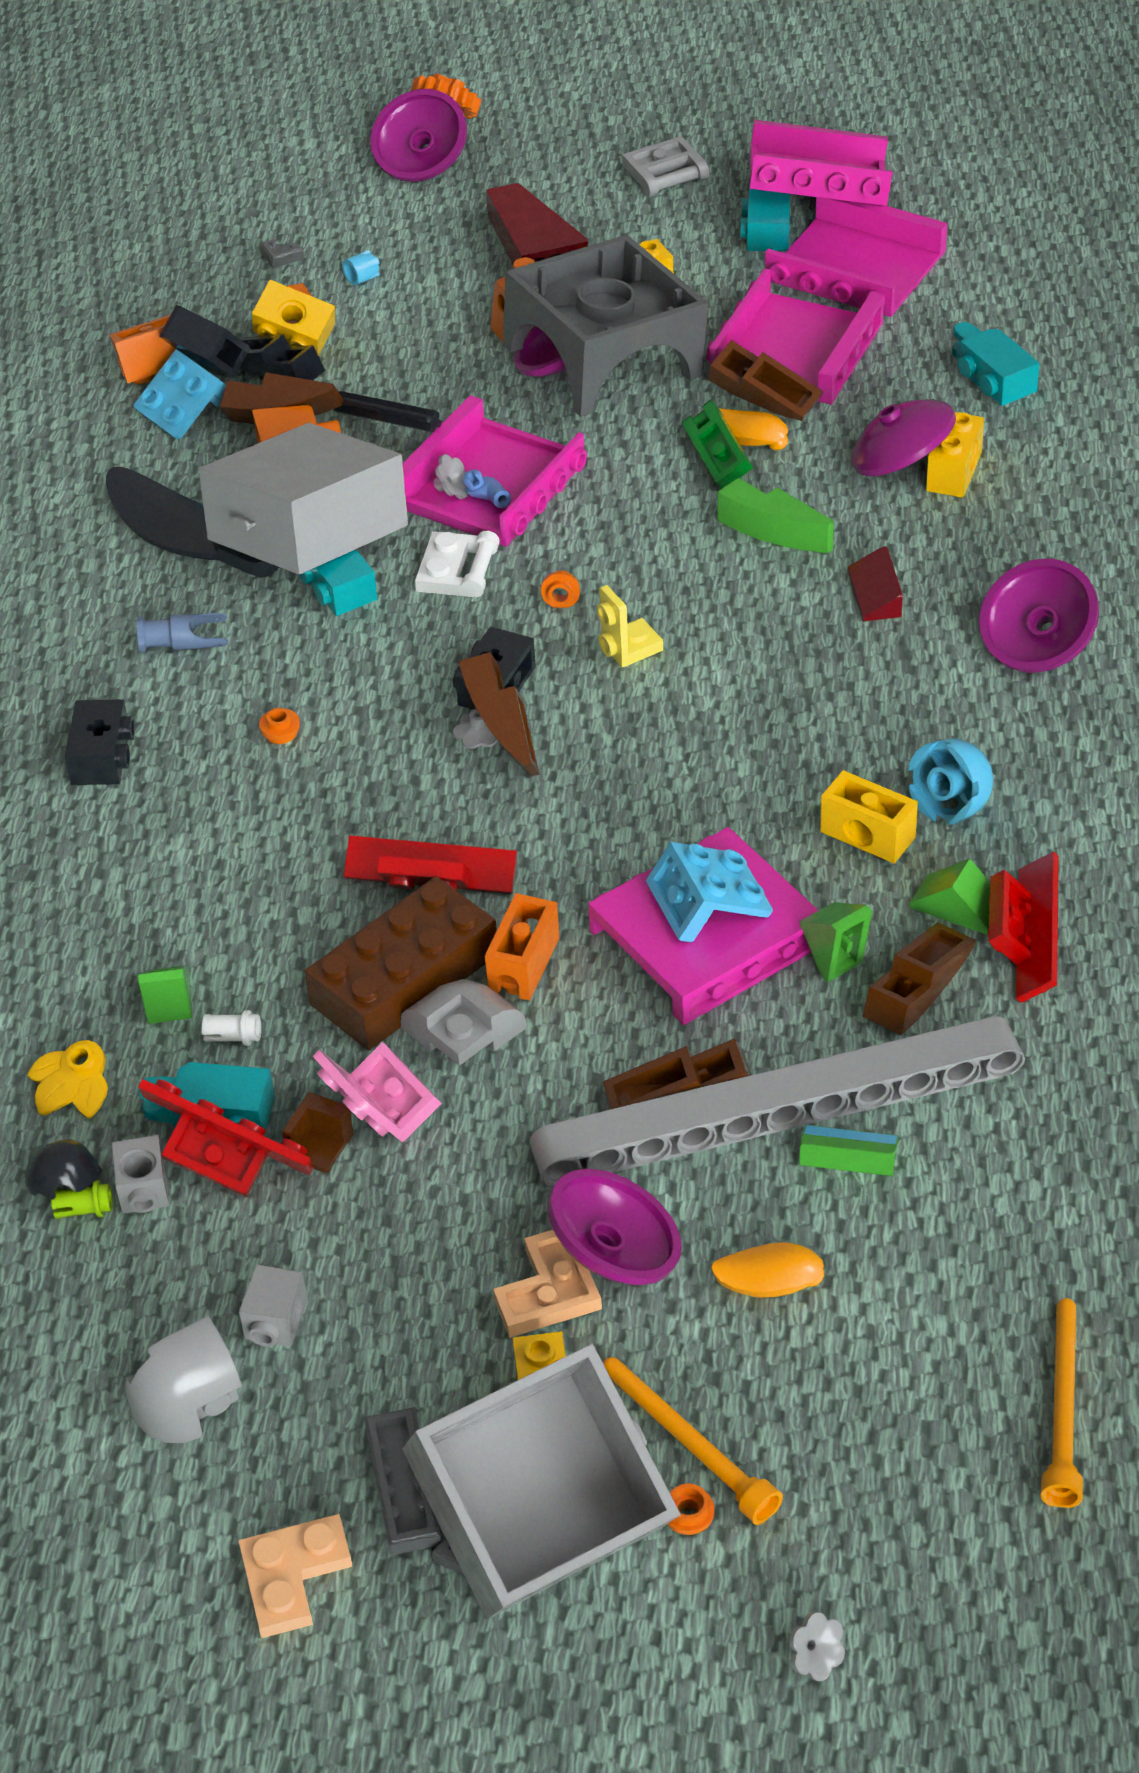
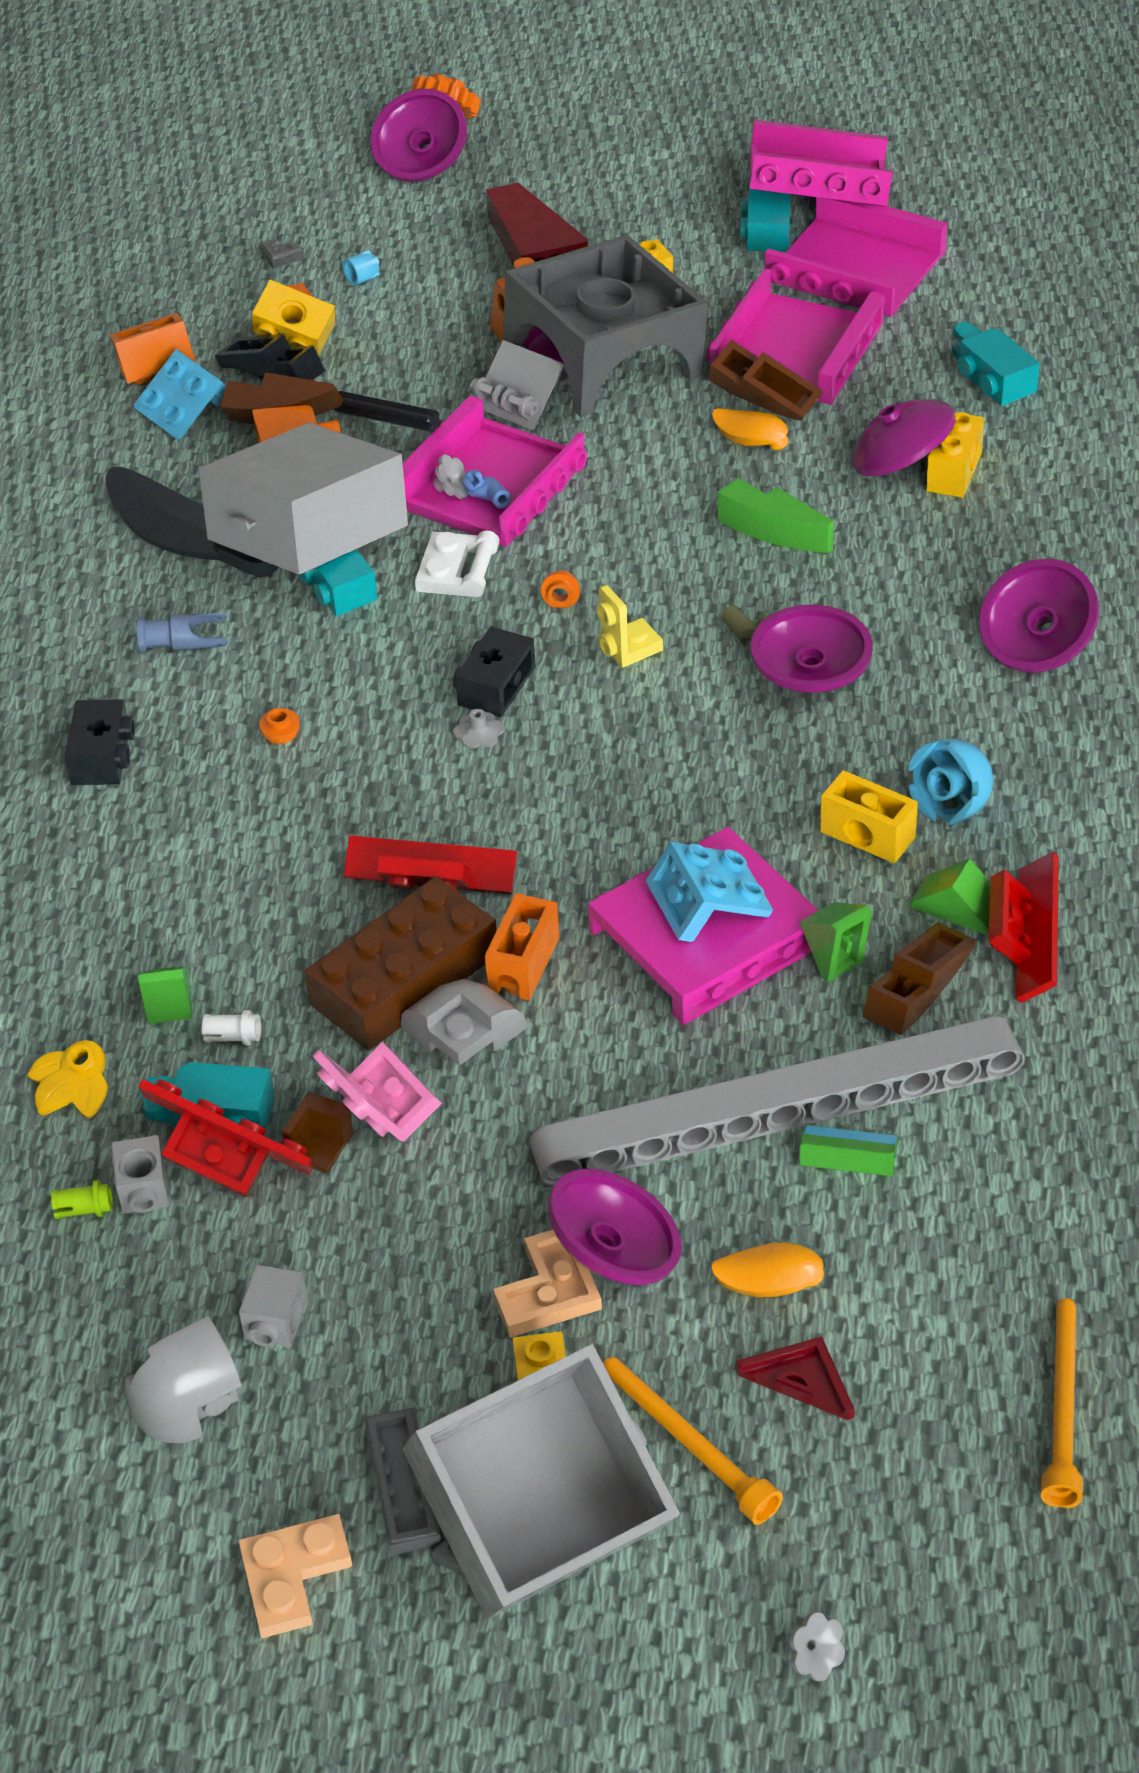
(61, 1164): black hair -> none
(205, 342): black slope -> none
(500, 709): reddish brown slope -> none
(517, 384): none -> light grey hinge
(664, 158): light grey plate -> none
(677, 1074): reddish brown slope -> none
(692, 1497): orange plate -> none
(717, 445): green plate -> none
(740, 623): none -> olive arm
(803, 1373): none -> dark red tile
(811, 648): none -> magenta dish
(876, 586): dark red slope -> none

